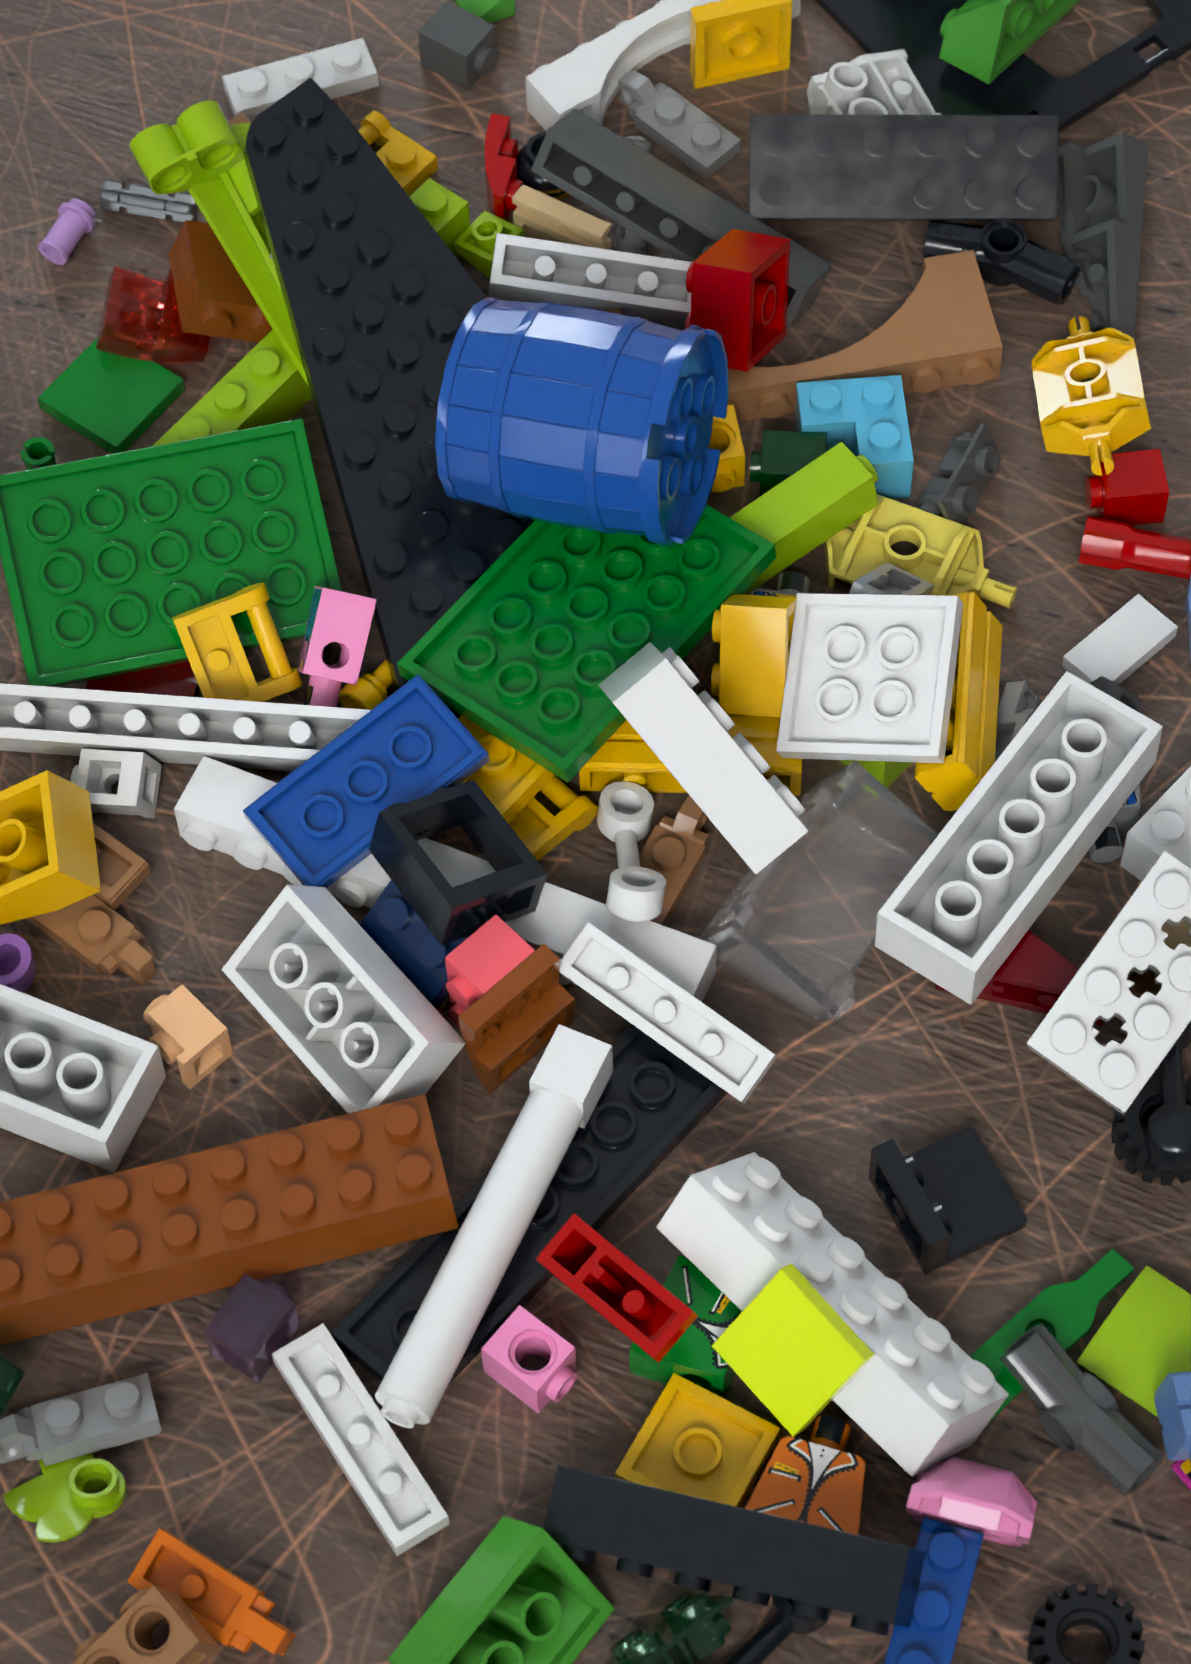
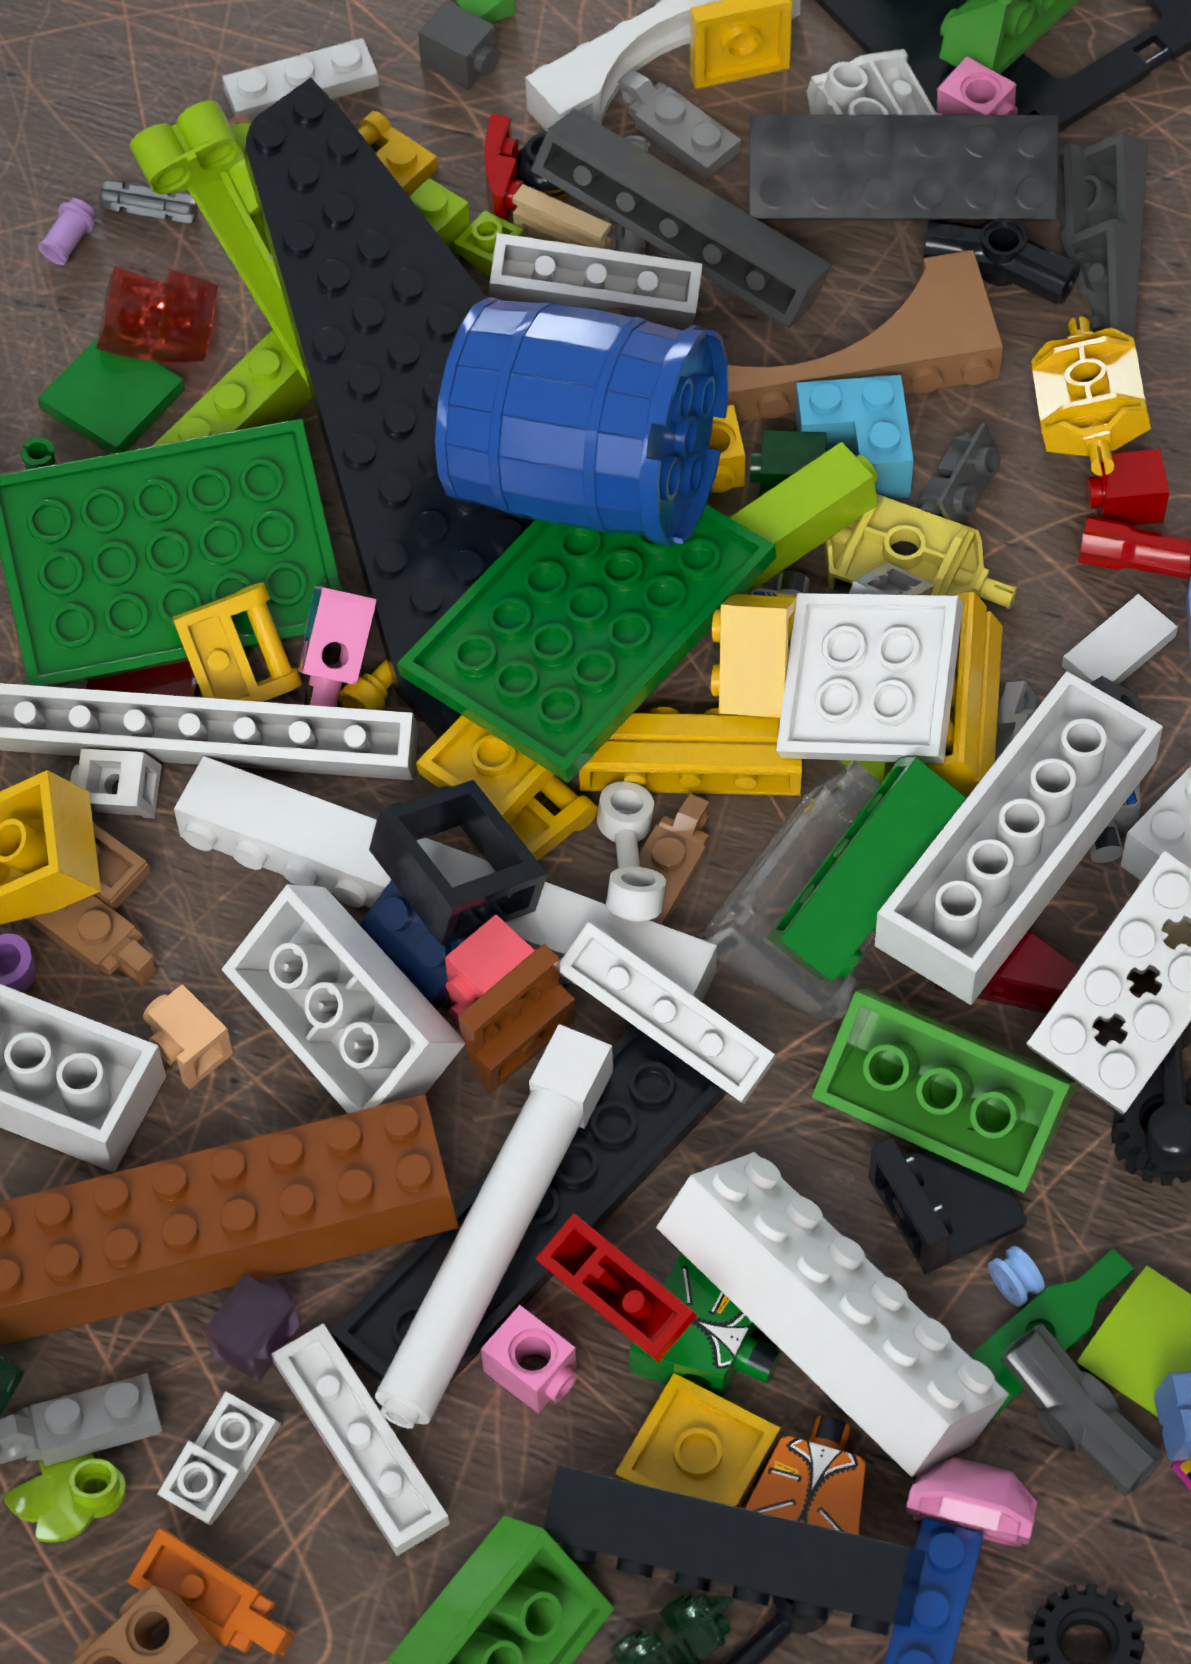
(210, 290): dark orange brick -> none
(220, 1459): none -> white slope
(329, 805): blue tile -> none
(708, 763): white brick -> none
(742, 294): red brick -> none
(792, 1349): neon yellow tile -> none
(864, 870): none -> green brick
(937, 1082): none -> bright green slope
(976, 91): none -> bright pink brick
(1016, 1276): none -> light blue bush

